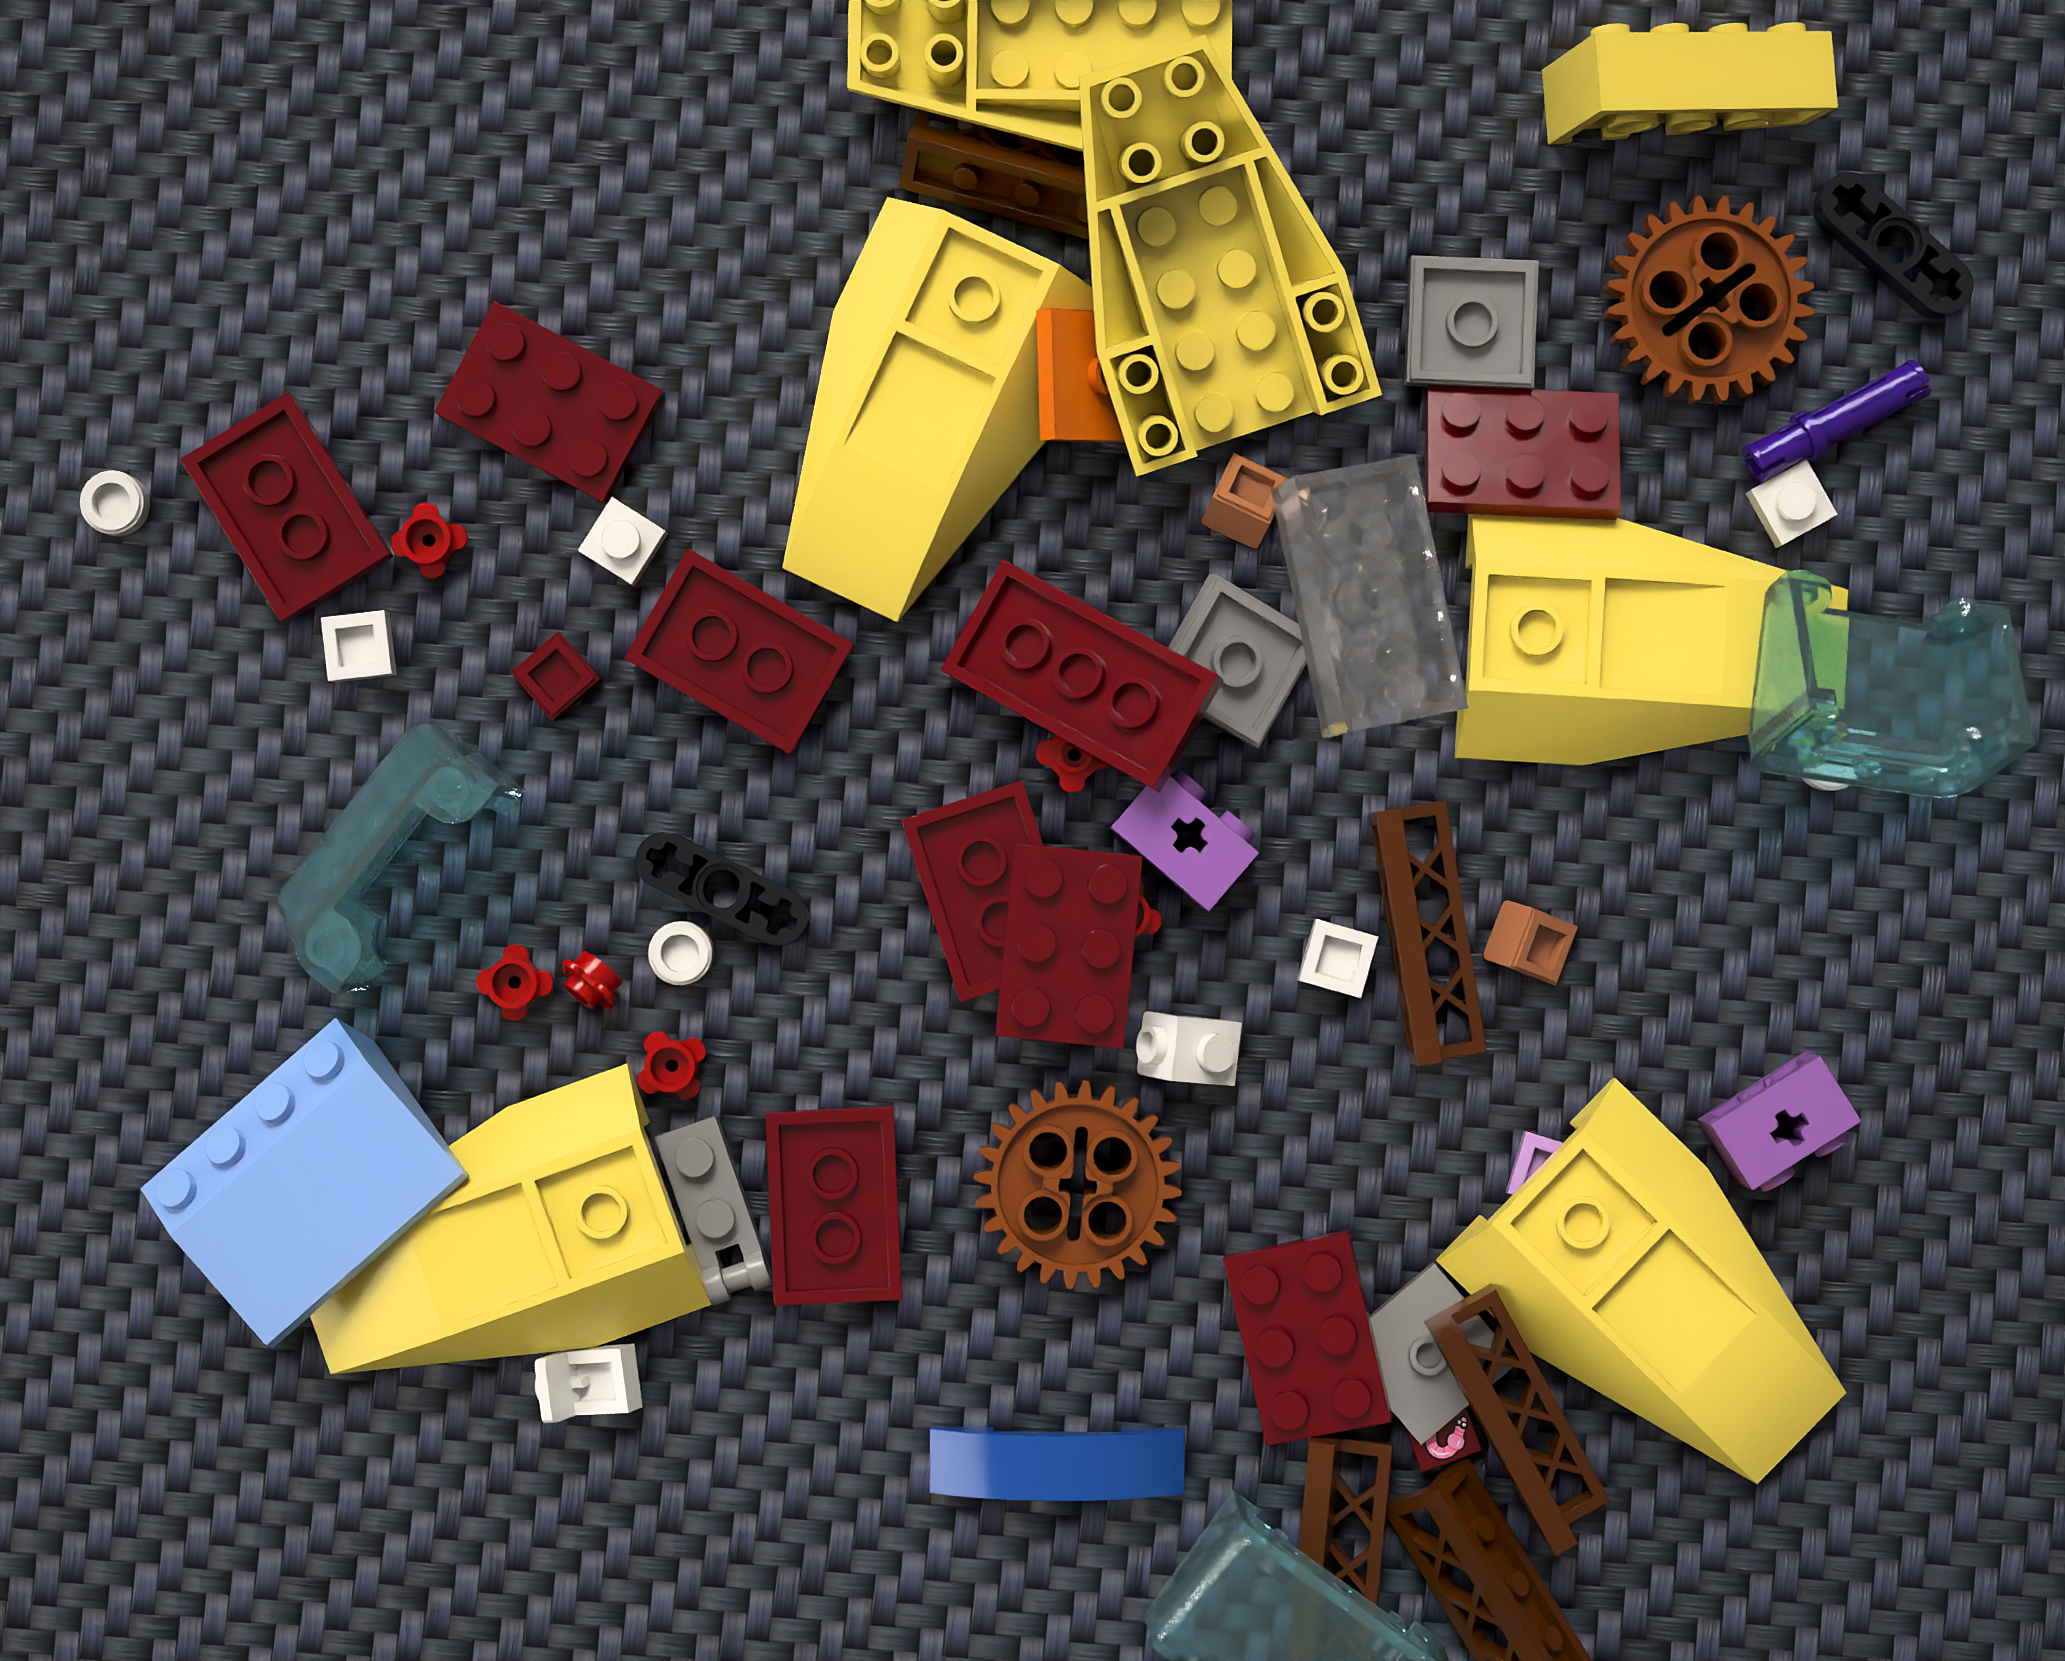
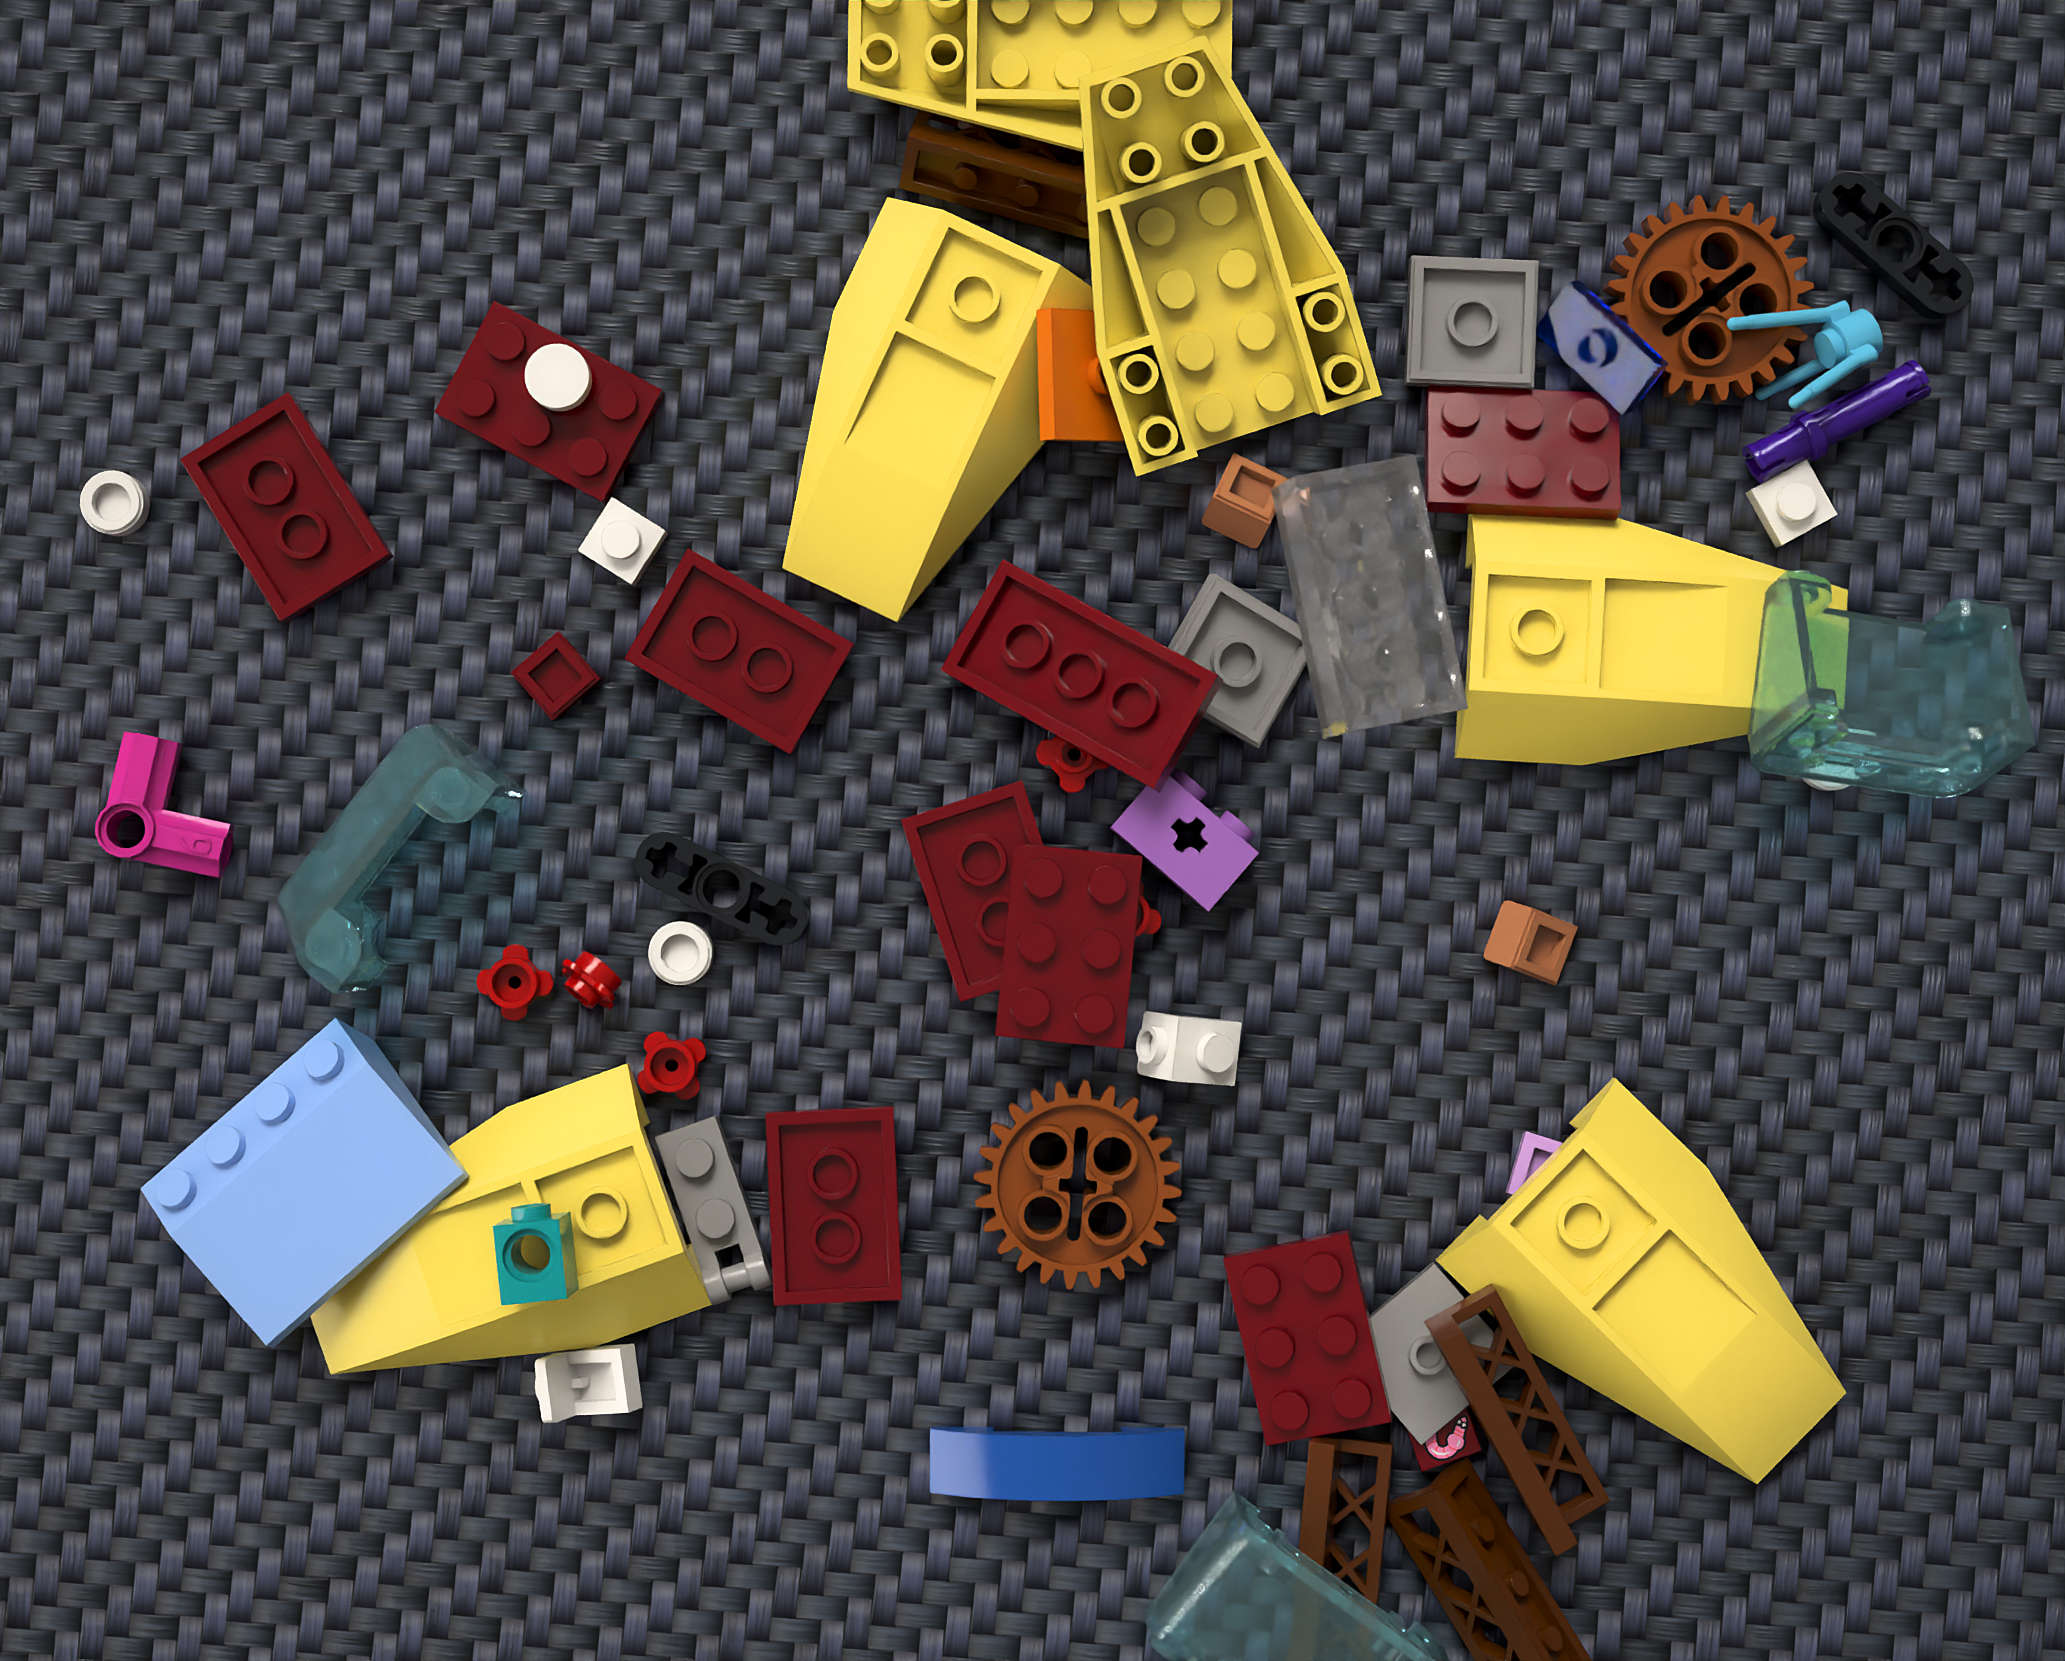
(171, 838): none -> dark pink piece
(358, 646): white plate -> none
(424, 522): red plate -> none
(518, 1279): none -> teal brick
(558, 377): none -> white tile
(1337, 958): white plate -> none
(1406, 939): reddish brown fence -> none
(1600, 347): none -> clear blue plate
(1689, 80): light yellow wedge -> none
(1744, 1122): medium lavender brick -> none
(1841, 345): none -> medium azure plant

